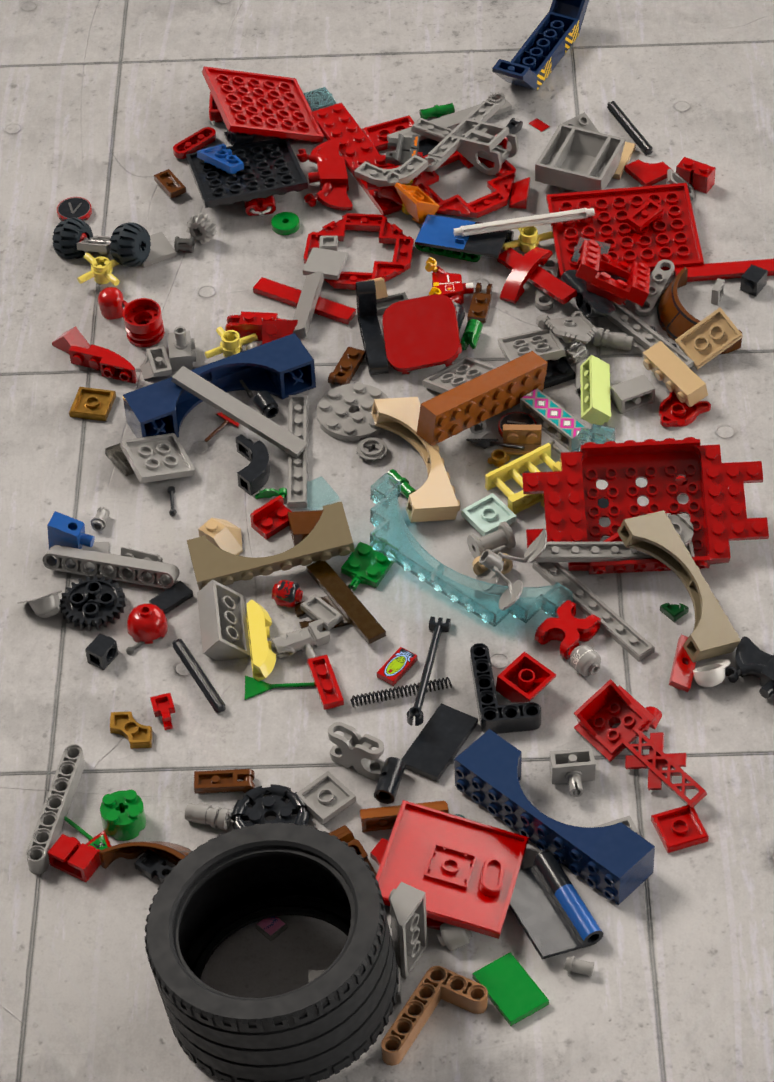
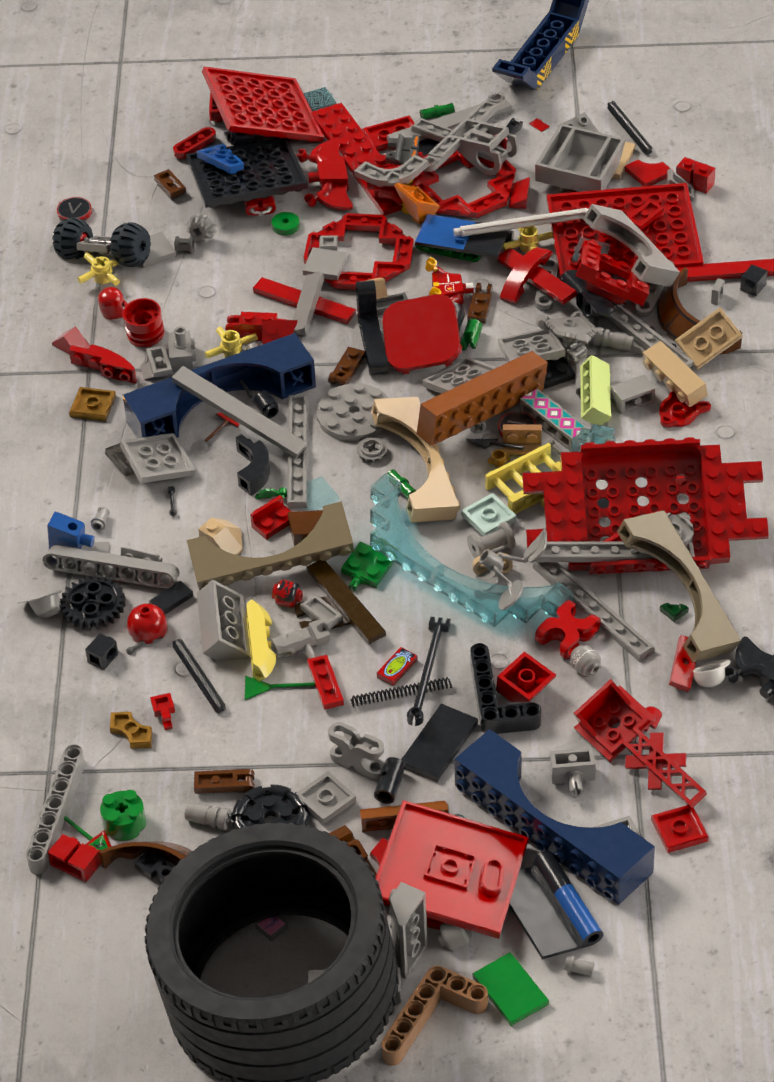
(651, 264): none -> light grey arch

